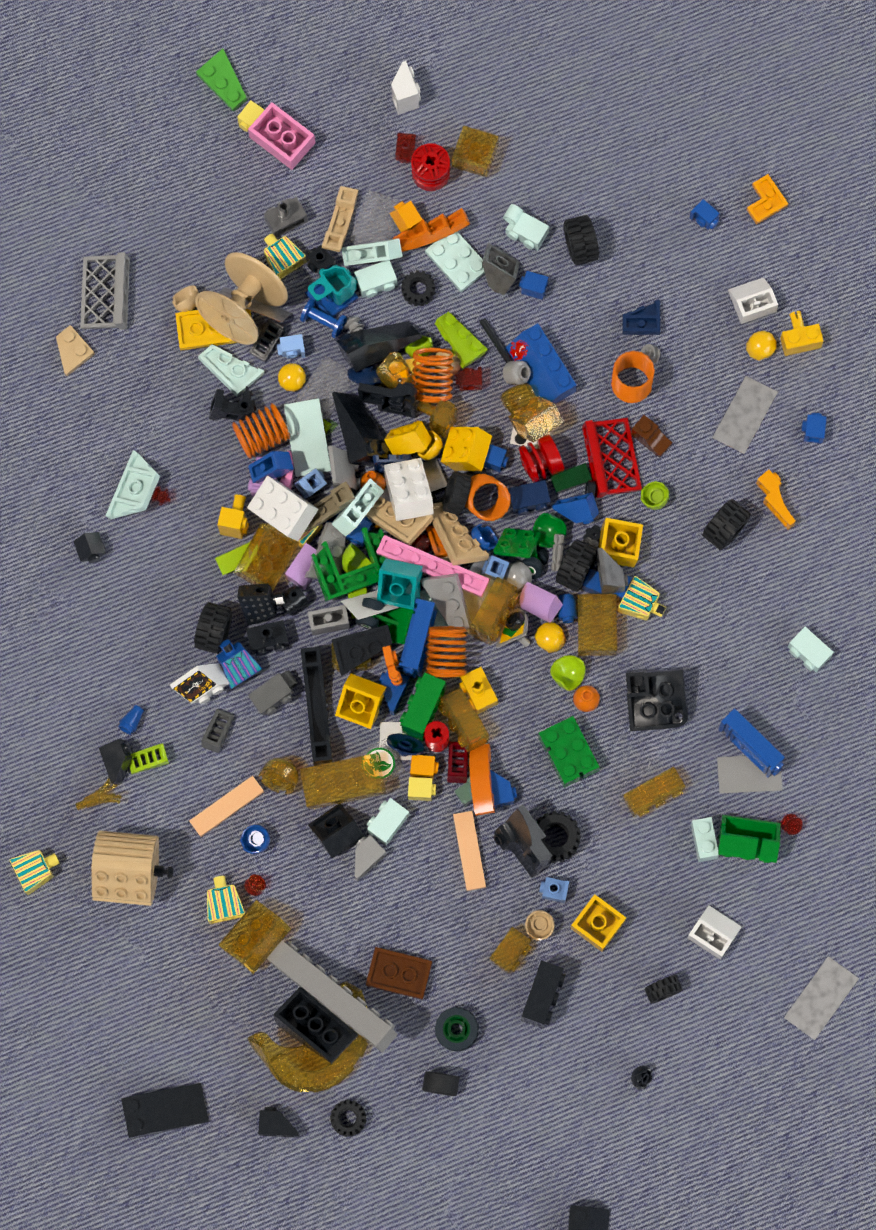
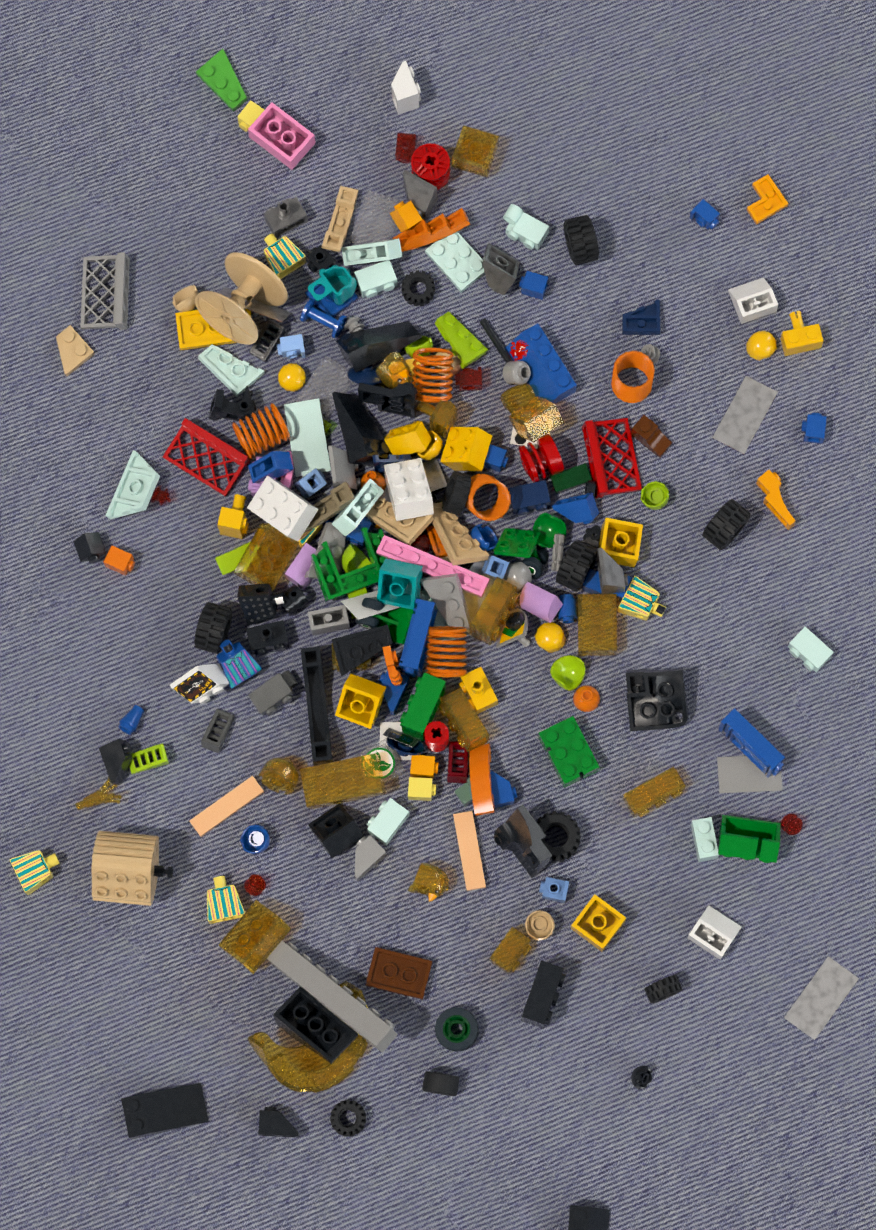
(119, 560): none -> orange brick
(218, 446): none -> red fence
(401, 737): none -> sticker
(420, 193): none -> flat silver slope
(430, 881): none -> clear yellow piece

